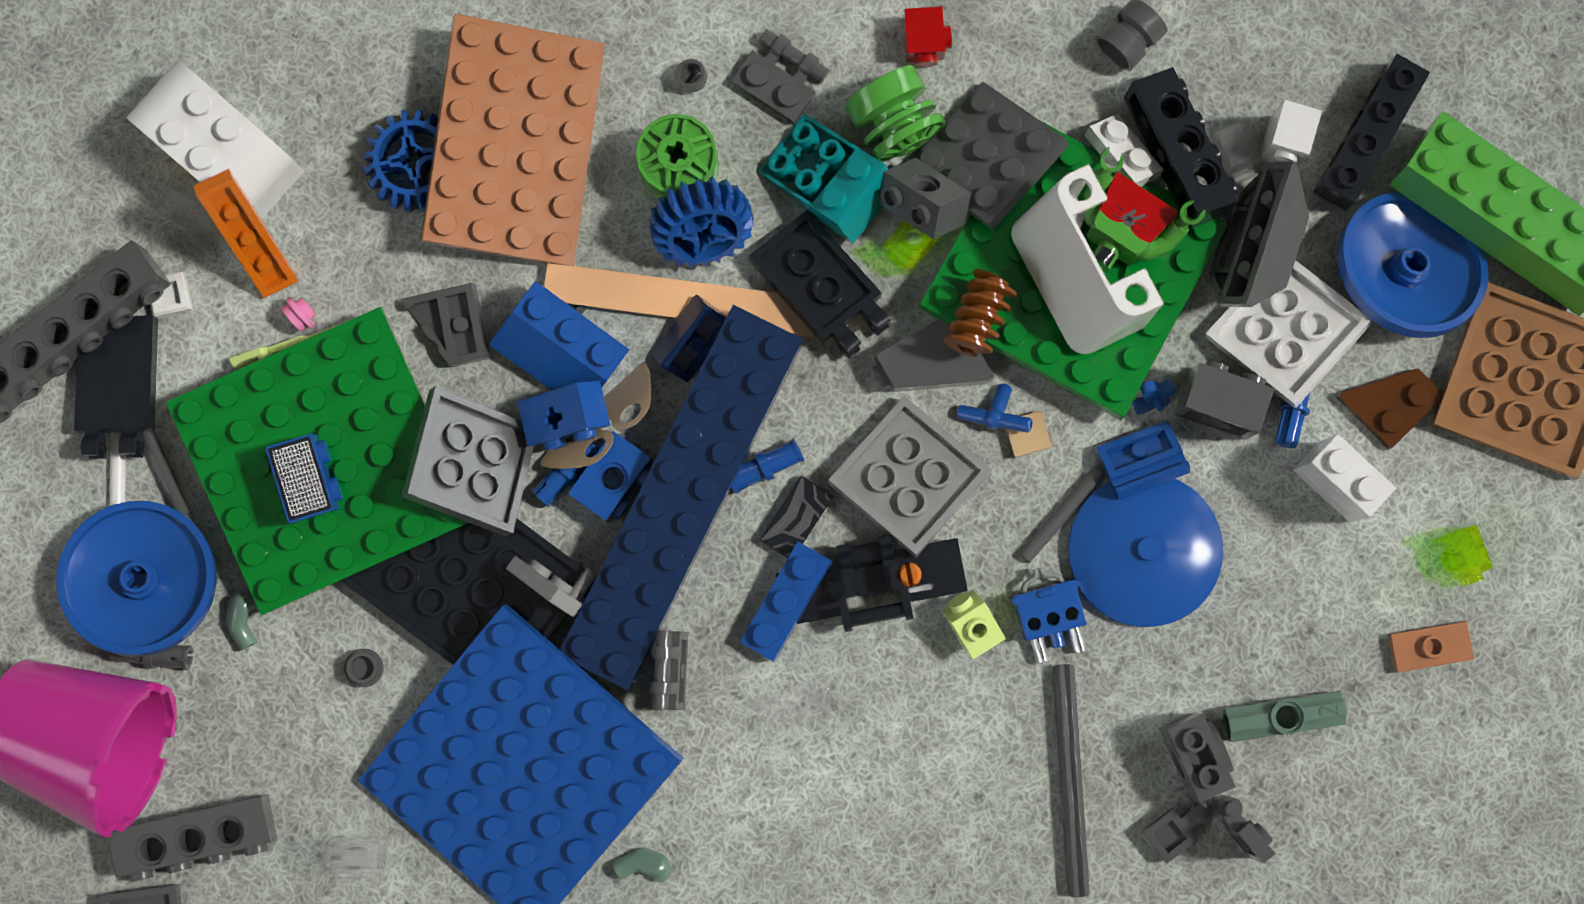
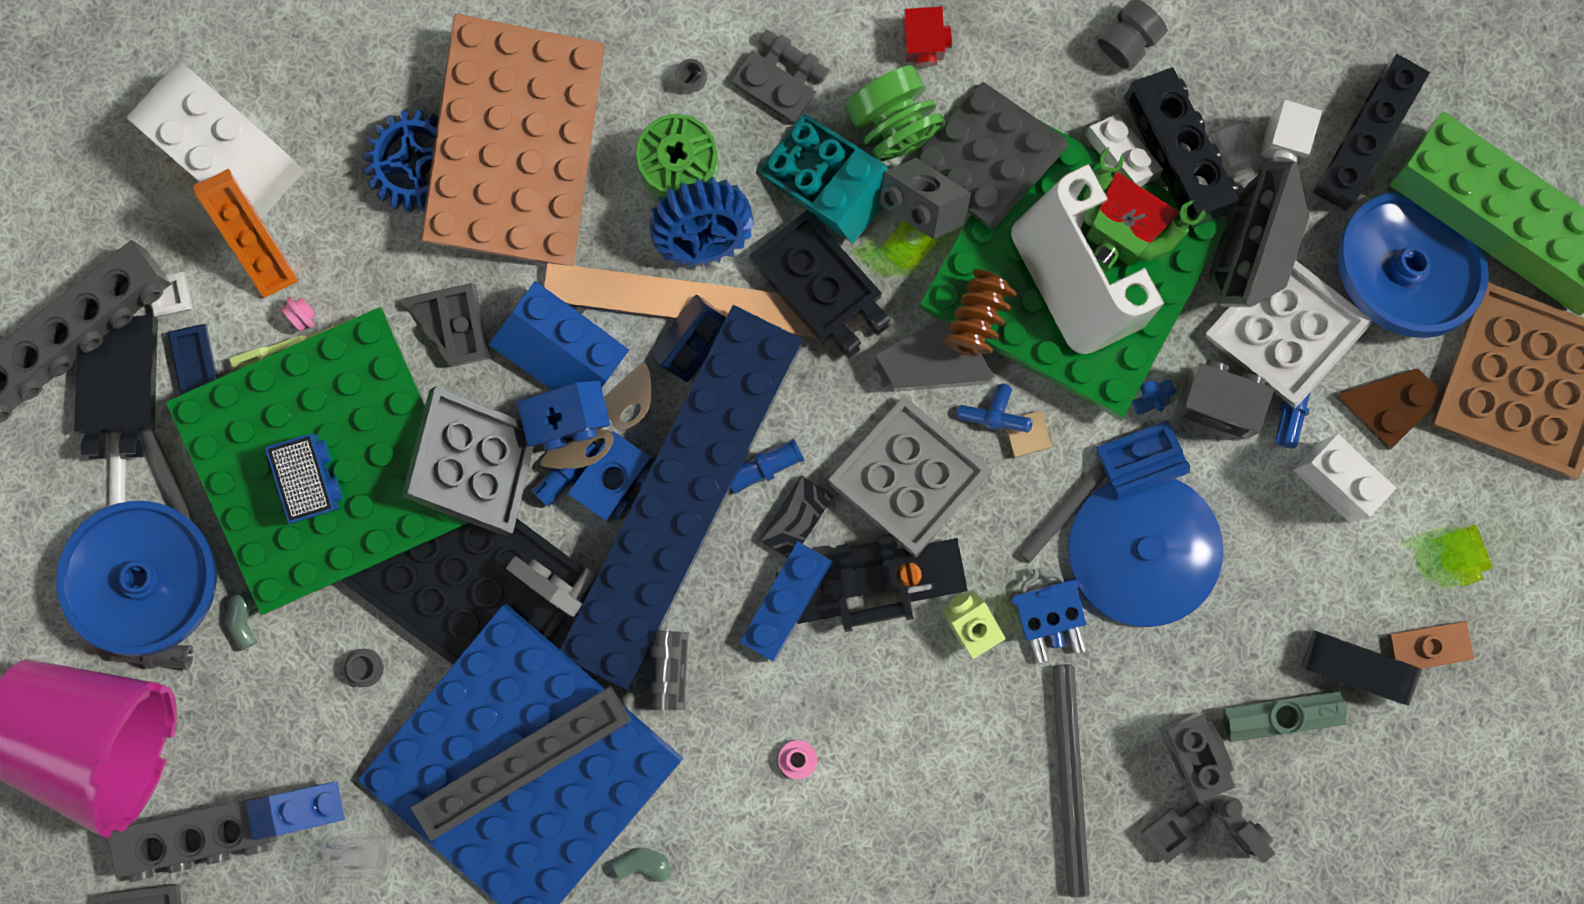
(192, 357): none -> dark blue tile
(295, 810): none -> blue brick
(521, 763): none -> dark grey plate
(791, 748): none -> bright pink plate
(1361, 668): none -> black beam

